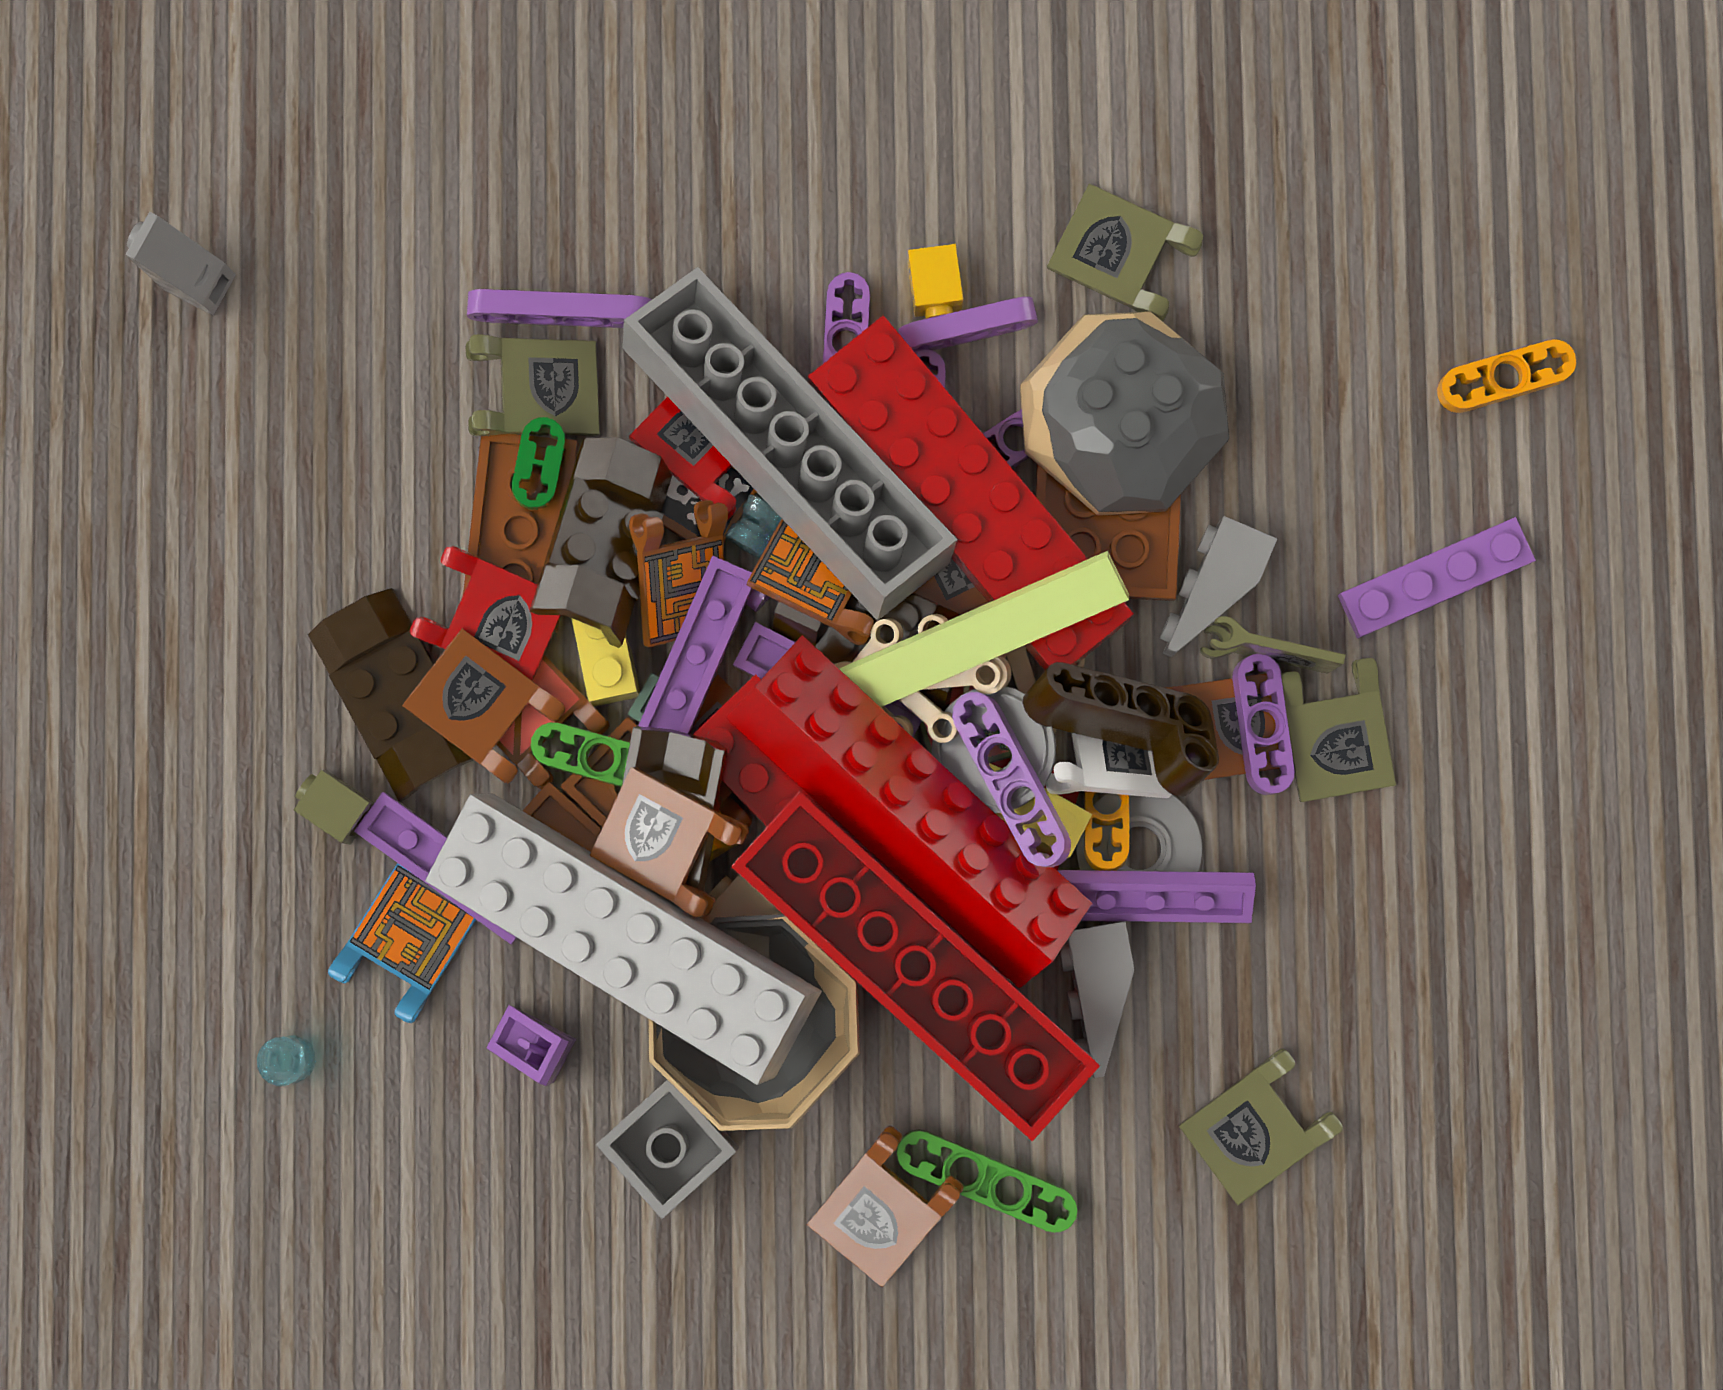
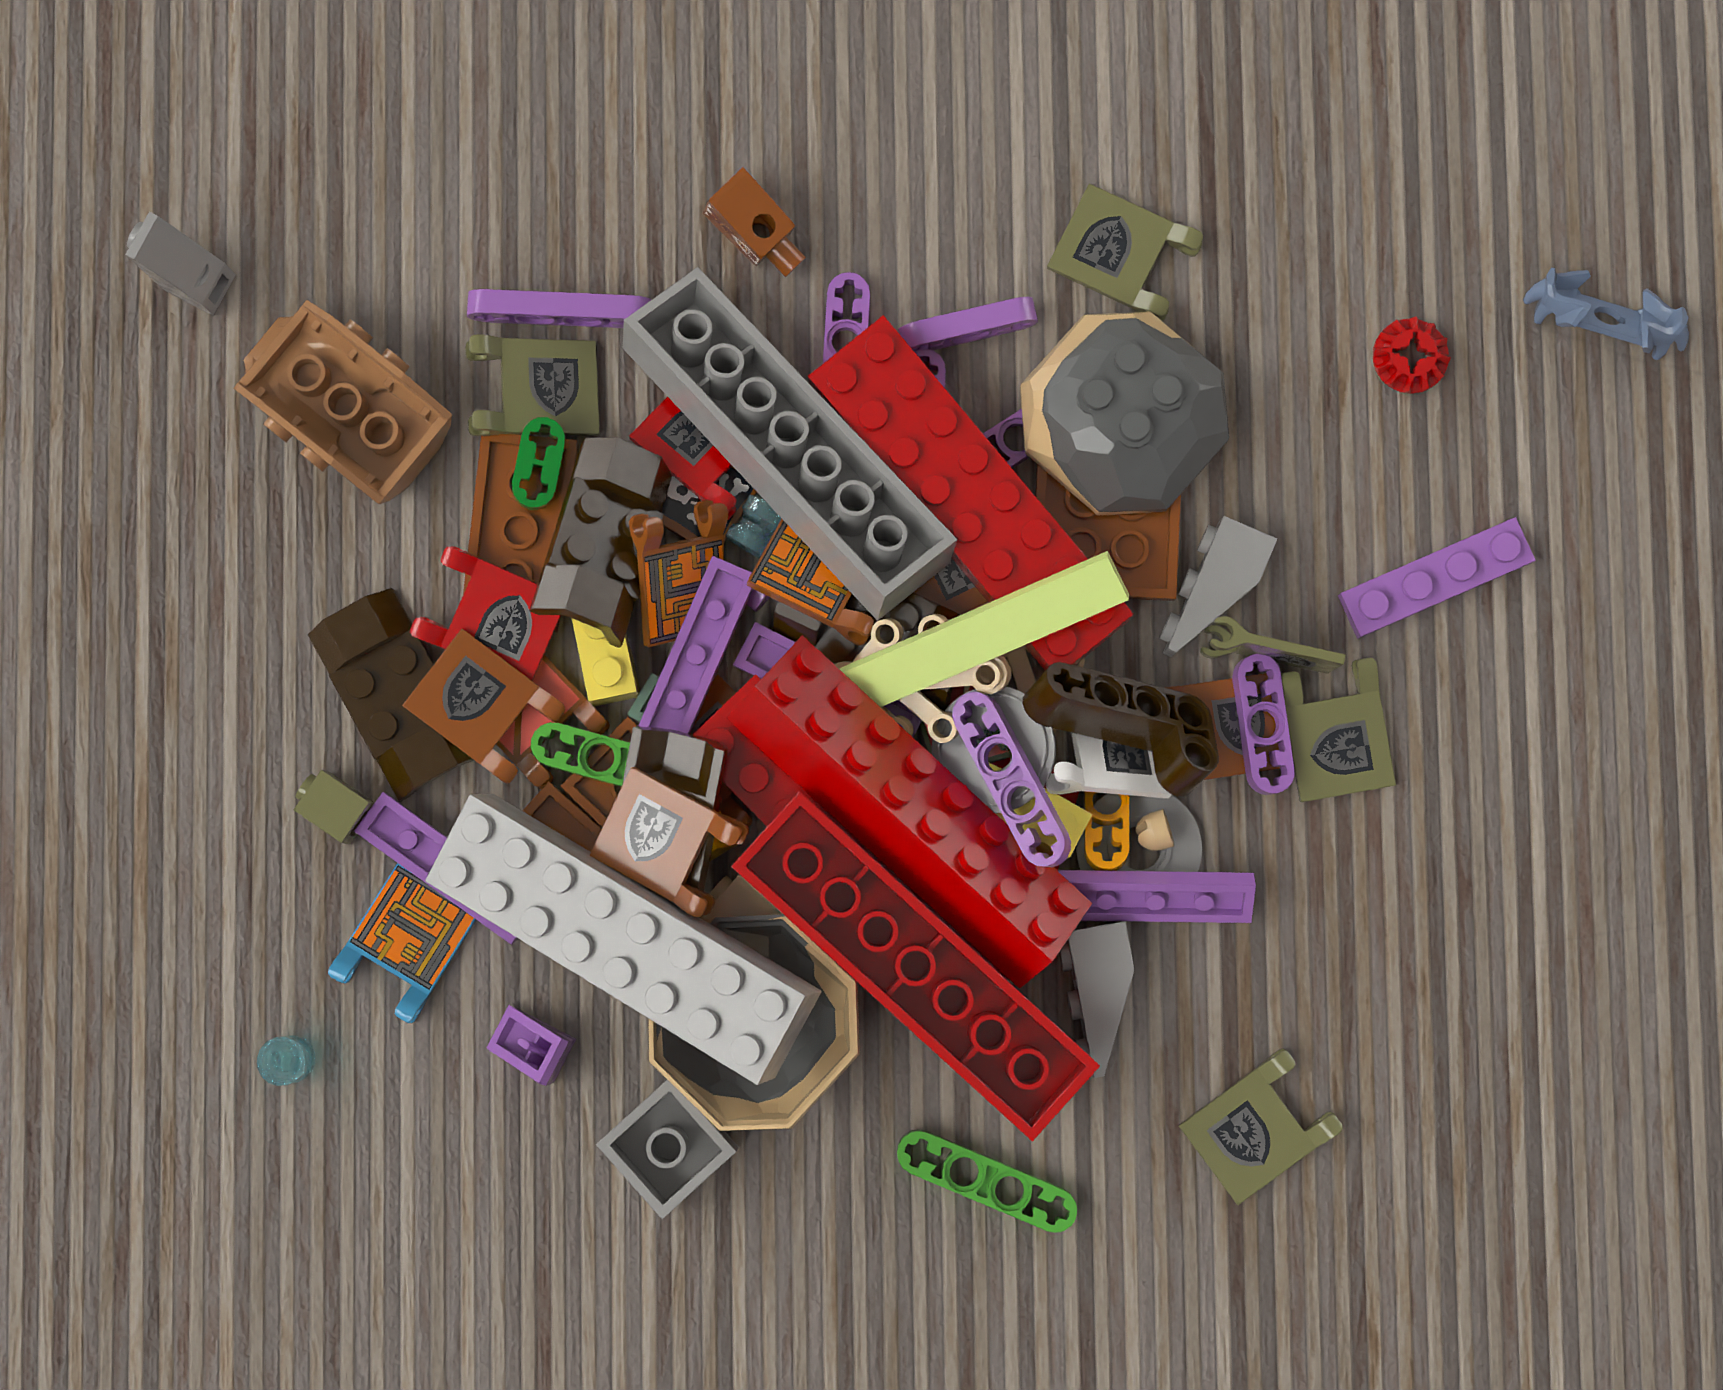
(344, 401): none -> medium nougat slope
(744, 204): none -> dark orange torso
(877, 1215): flag -> none
(935, 280): yellow brick -> none
(1155, 831): none -> tan hinge
(1395, 369): none -> red gear
(1543, 378): light orange beam -> none
(1650, 327): none -> sand blue piece

